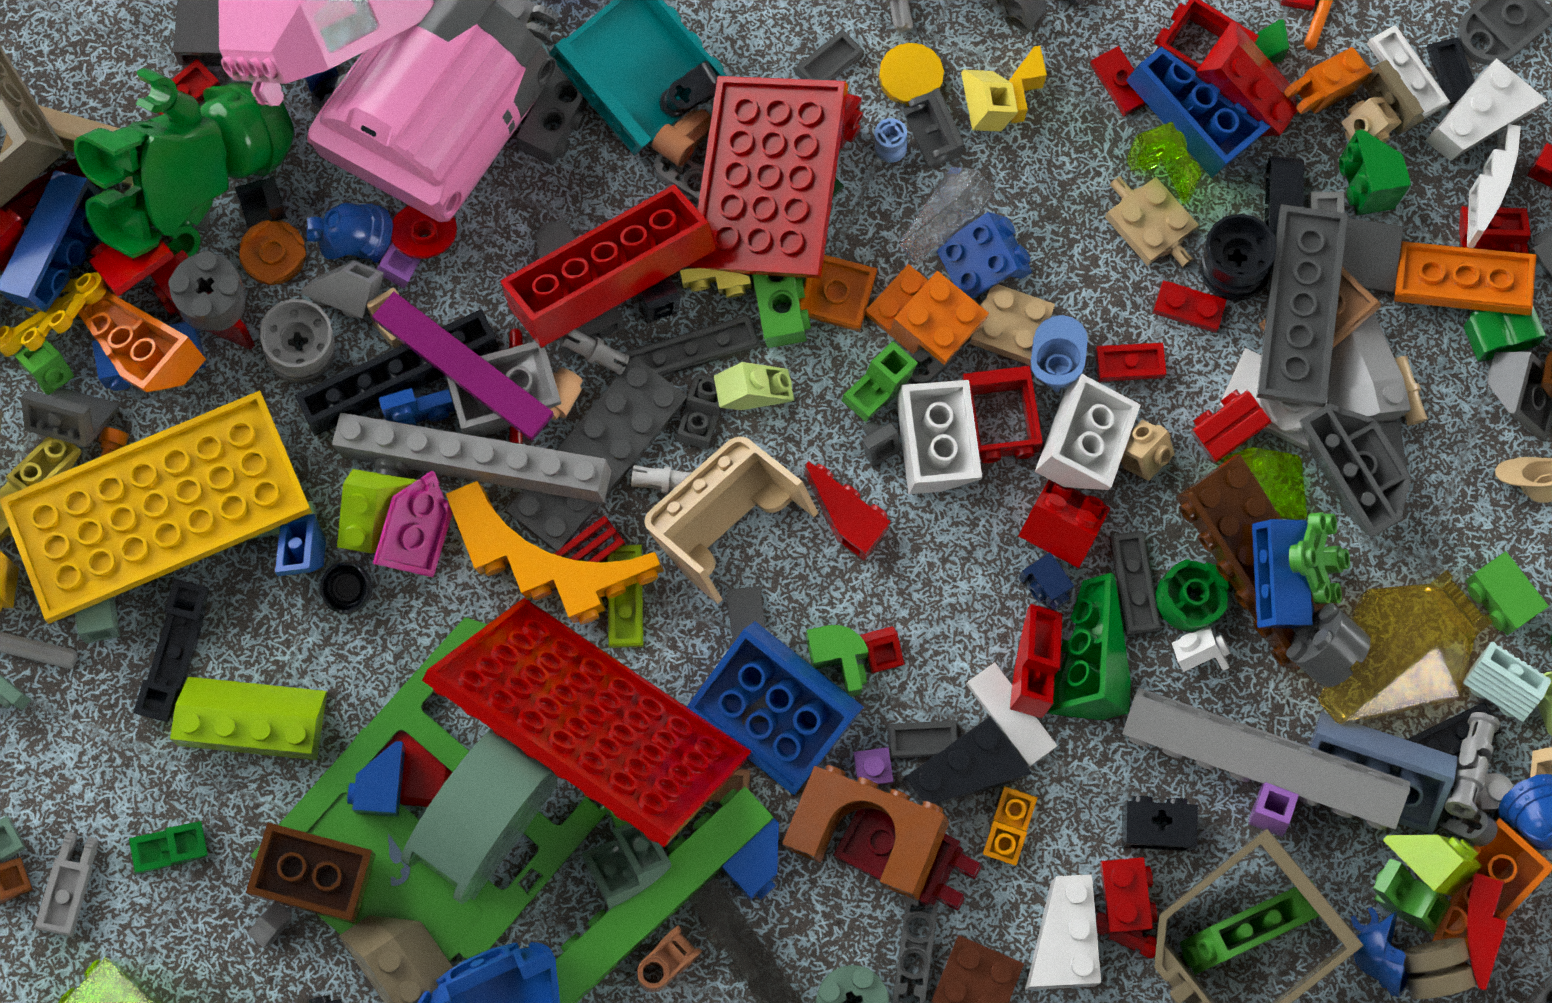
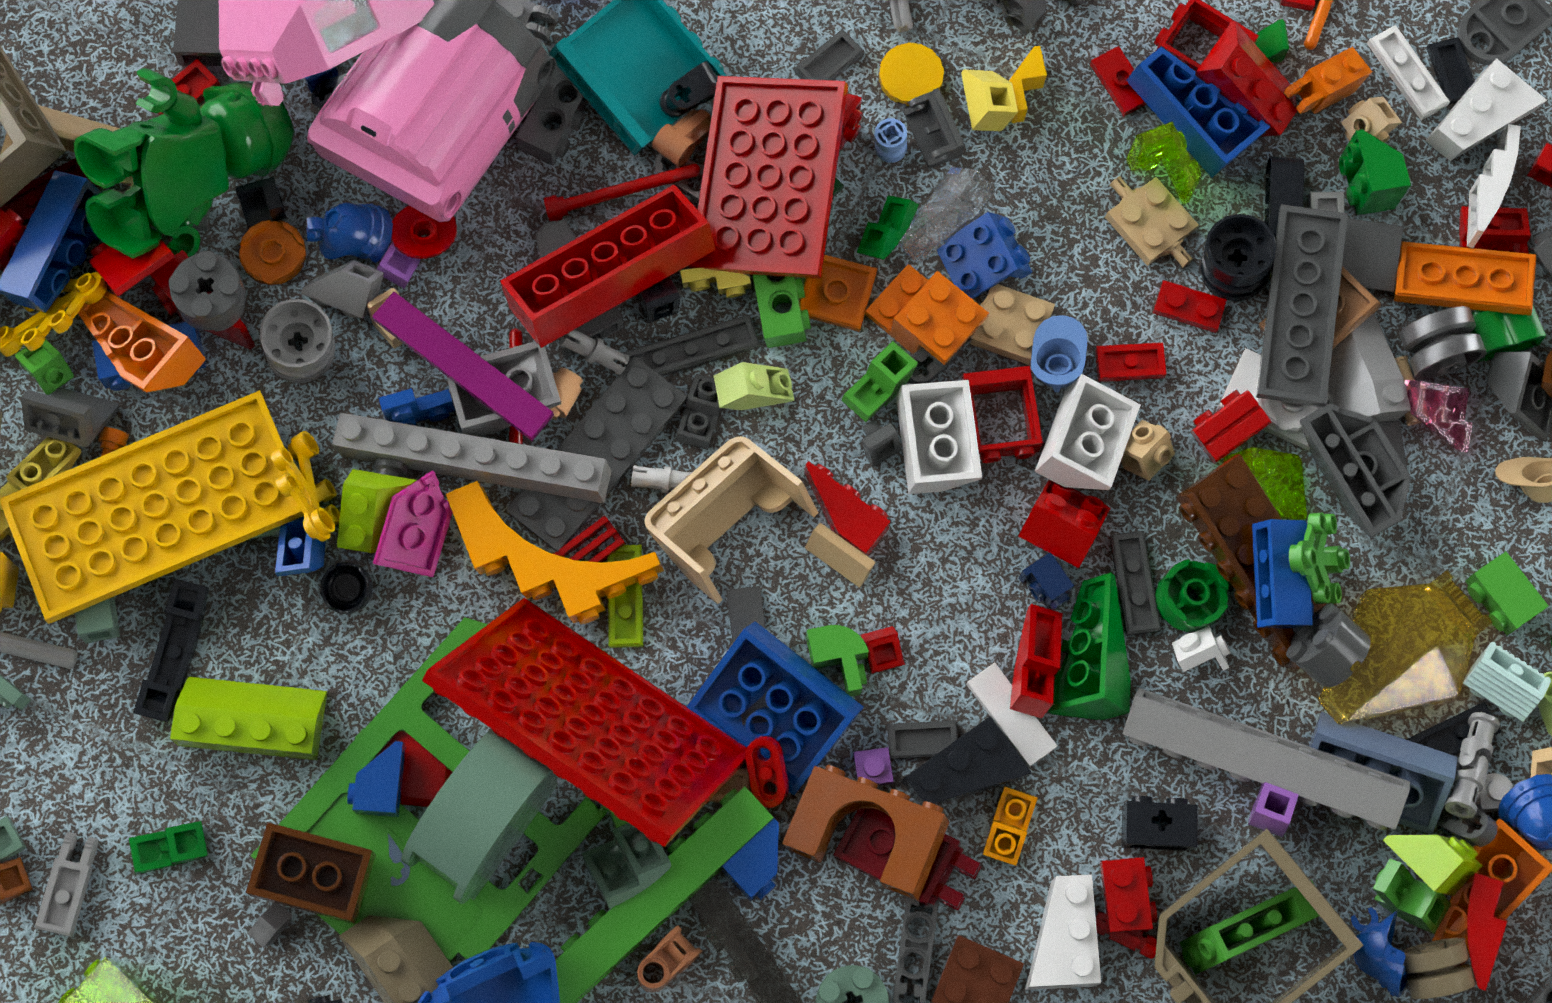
(300, 484): none -> yellow plant
(392, 372): black brick -> none
(558, 206): none -> red piece
(765, 770): none -> red plate
(840, 555): none -> tan tile
(882, 237): none -> green slope
(1387, 82): dark tan bracket -> none
(1441, 410): none -> clear pink slope
(1442, 342): none -> flat silver wheel

